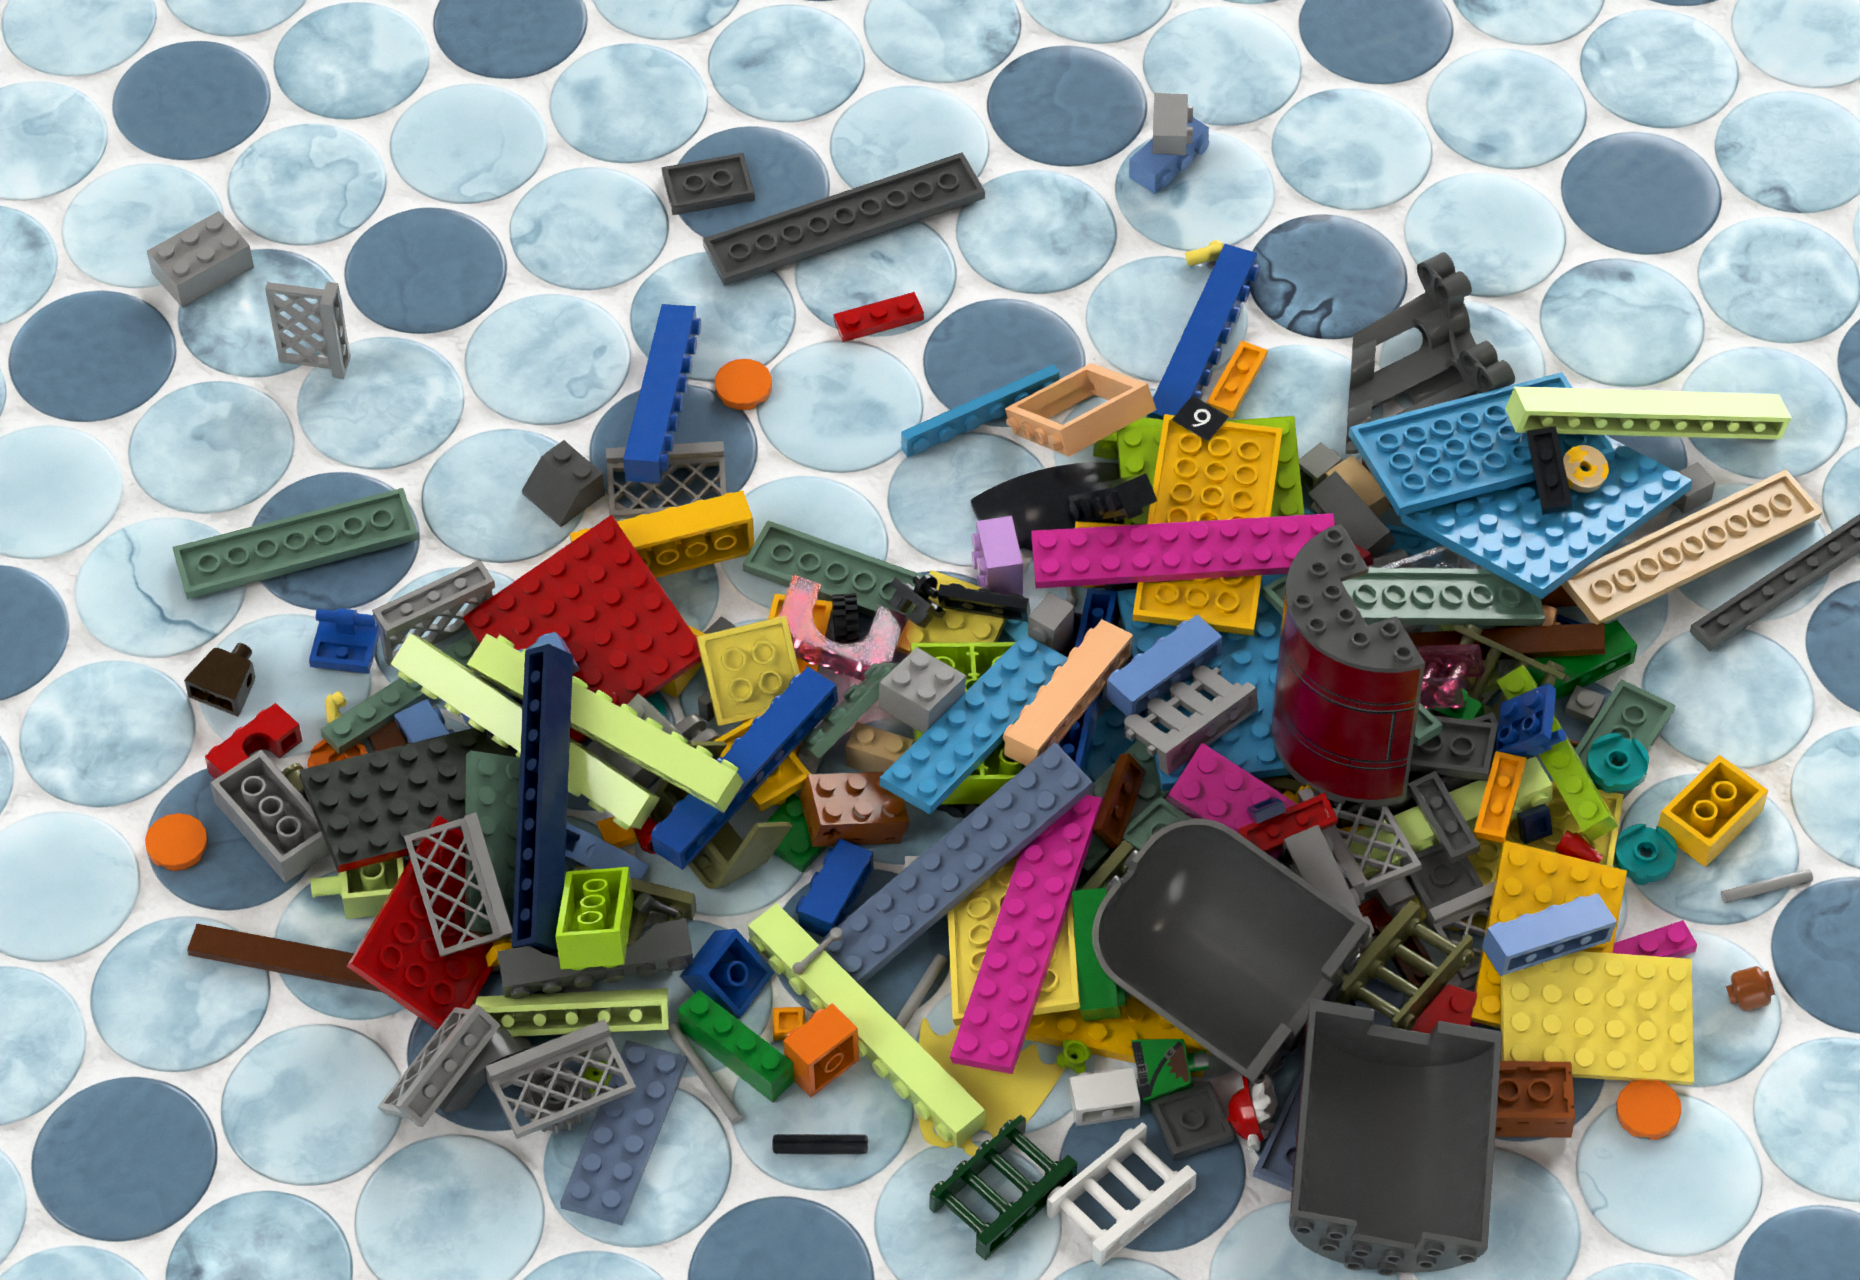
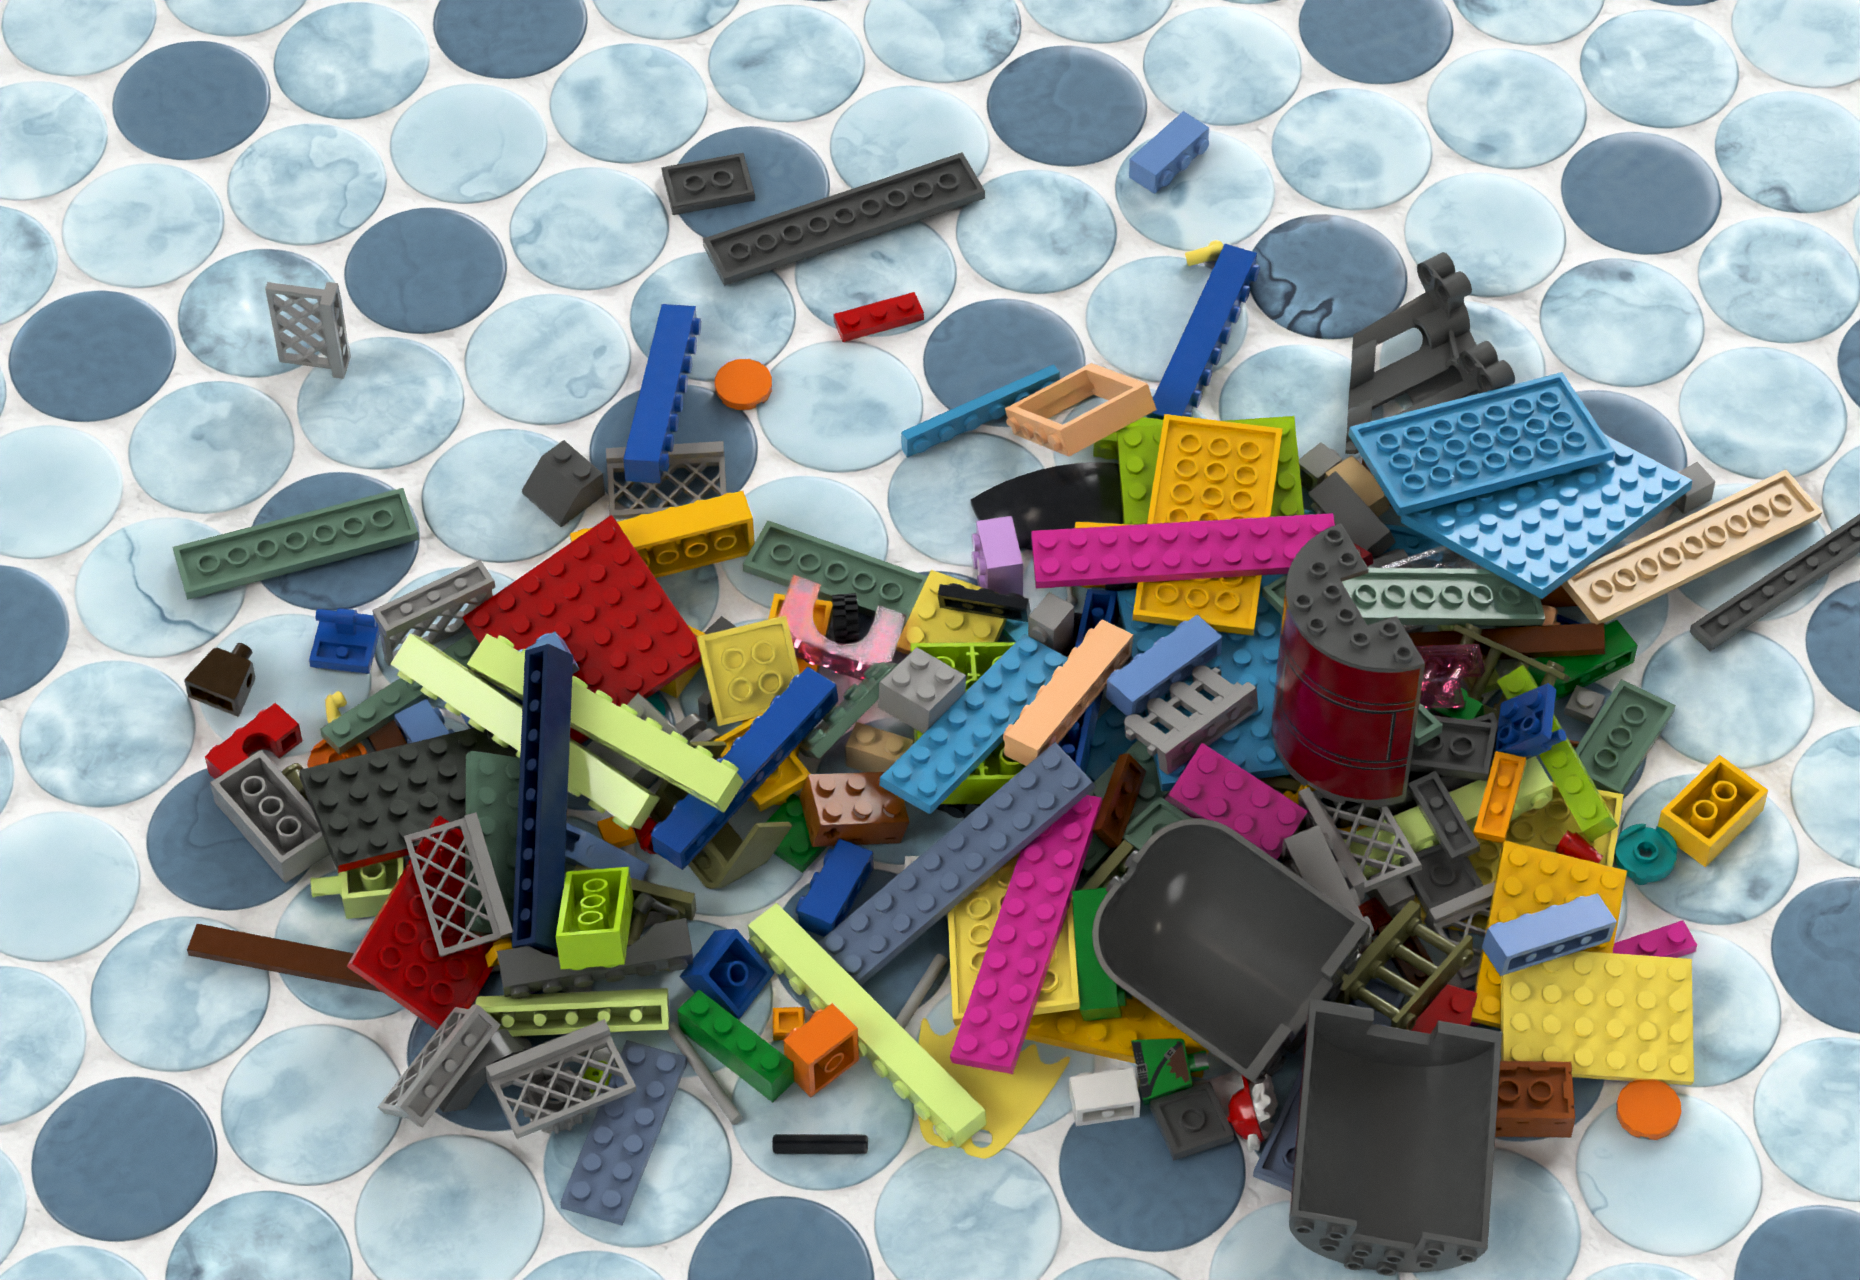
(176, 841): orange tile -> none
(200, 259): light grey brick -> none
(835, 935): light grey hinge -> none
(919, 595): black hips -> none
(1012, 1215): dark green fence -> none
(1074, 1048): lime plate -> none
(1112, 499): black brick -> none
(1129, 1223): white fence -> none
(1170, 124): light grey brick -> none
(1200, 418): black sticker -> none
(1237, 378): light orange plate -> none
(1266, 809): dark blue tile -> none
(1300, 817): red plate -> none
(1534, 823): dark blue tile -> none
(1549, 470): black plate -> none
(1594, 462): tan piece -> none
(1612, 777): teal plate -> none
(1648, 413): yellowish green brick -> none
(1750, 988): dark orange head -> none
(1766, 886): light grey bar -> none

